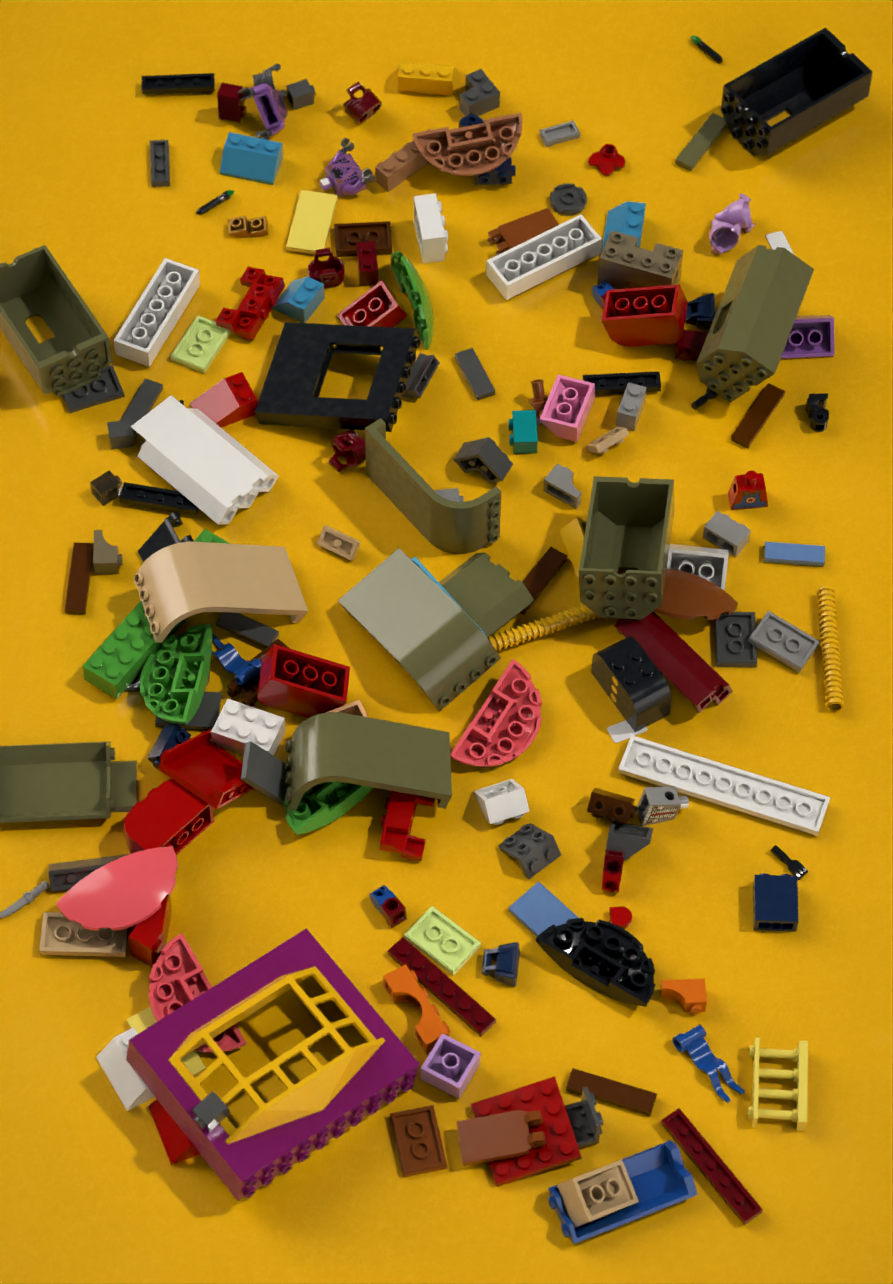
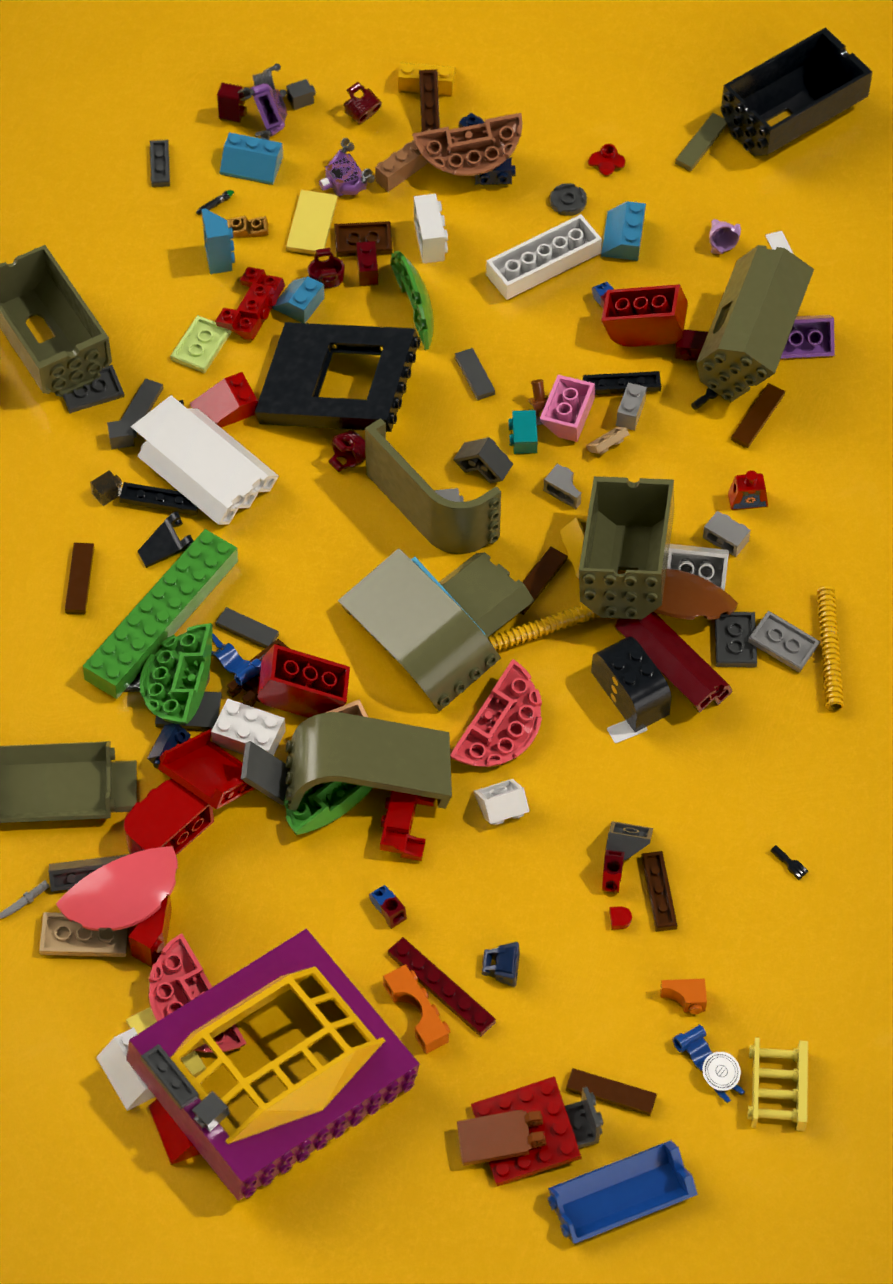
(105, 556): dark tan arch -> none
(157, 312): white brick -> none
(169, 1076): none -> dark grey tile
(178, 83): black plate -> none
(216, 578): tan panel -> none
(218, 242): none -> dark azure slope
(338, 542): tan plate -> none
(374, 308): red slope -> none
(418, 1141): dark orange tile -> none
(420, 375): dark grey piece -> none
(429, 99): none -> reddish brown tile
(442, 940): yellowish green tile -> none
(450, 1066): lavender brick -> none
(480, 95): dark grey brick -> none
(521, 230): dark orange tile -> none
(531, 848): dark grey bracket -> none
(540, 910): medium blue tile -> none
(559, 133): light grey tile -> none
(597, 1193): tan slope -> none
(602, 958): black brick -> none
(612, 806): reddish brown brick -> none
(625, 262): dark tan piece -> none
(659, 891): none -> reddish brown tile
(660, 805): light grey torso -> none
(698, 42): black piece -> none
(703, 311): dark blue piece -> none
(711, 1166): dark red plate -> none
(721, 1071): none -> white sticker
(724, 785): white plate -> none
(737, 213): lavender hat -> none
(775, 902): dark blue brick -> none
(794, 553): medium blue tile -> none
(816, 411): black leg -> none

